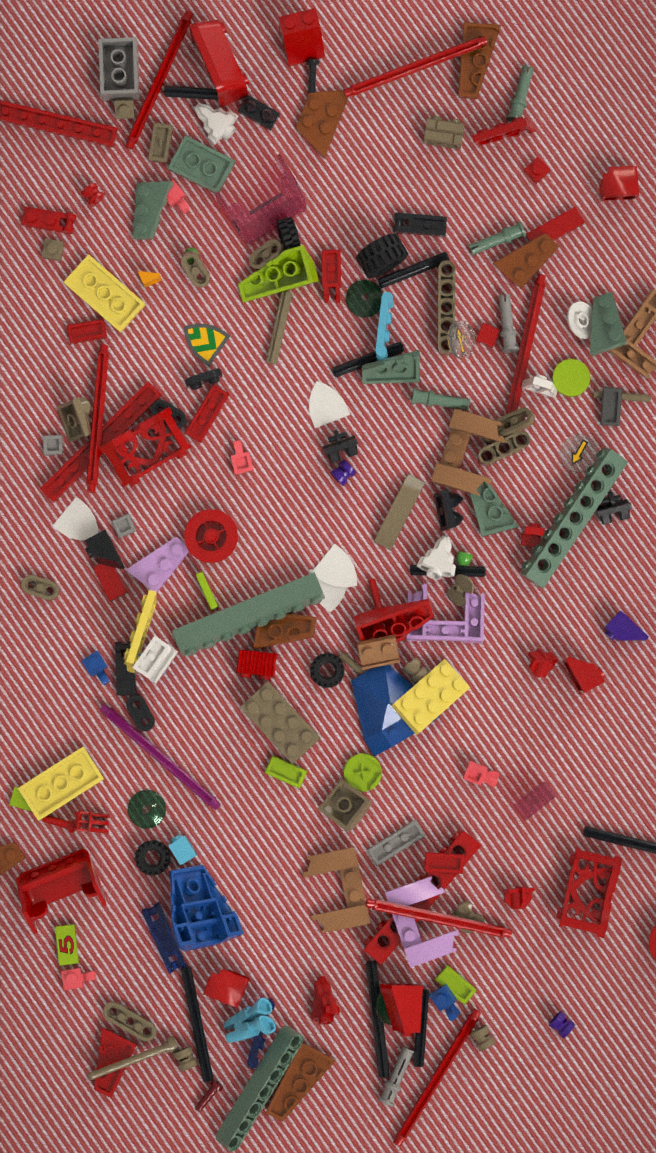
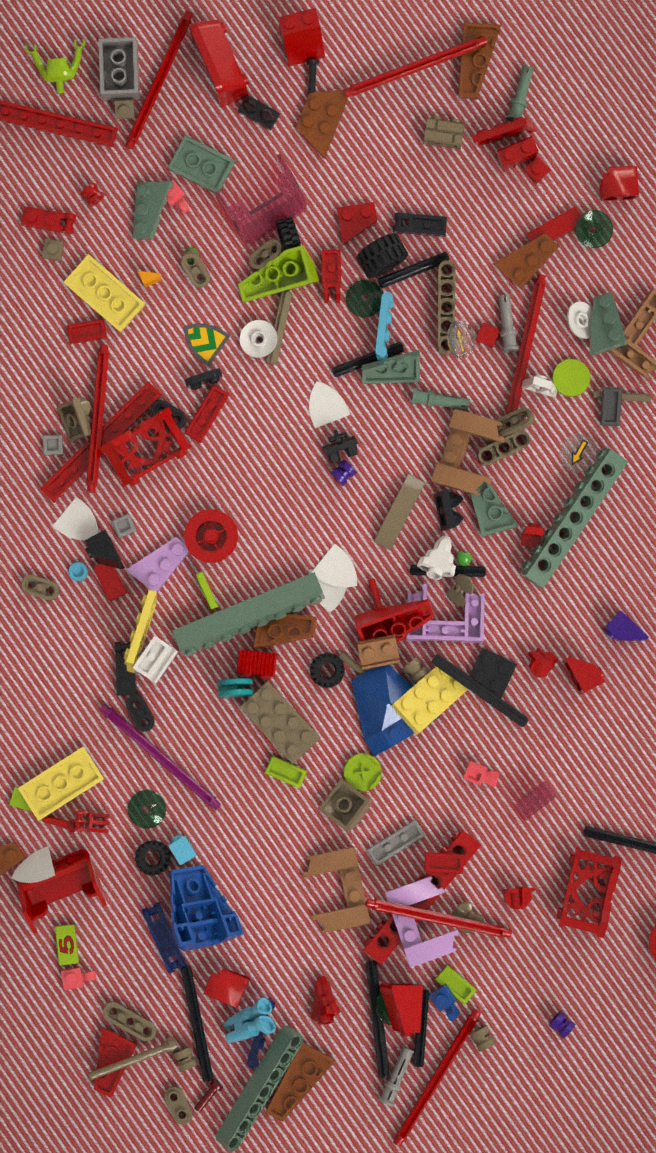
(35, 867): none -> white sticker
(58, 69): none -> lime piece
(78, 571): none -> medium azure tile
(95, 666): blue plate -> none
(160, 143): dark tan plate -> none
(178, 1105): none -> dark tan plate
(190, 92): black axle -> none
(216, 122): white rock -> none
(234, 688): none -> teal head
(241, 461): coral plate -> none
(252, 332): none -> white dish
(355, 219): none -> red wing
(480, 690): none -> black axle
(493, 671): none -> black plate
(506, 235): sand green pin -> none
(517, 153): none -> red brick
(603, 228): none -> clear green dish
(612, 505): black hips -> none

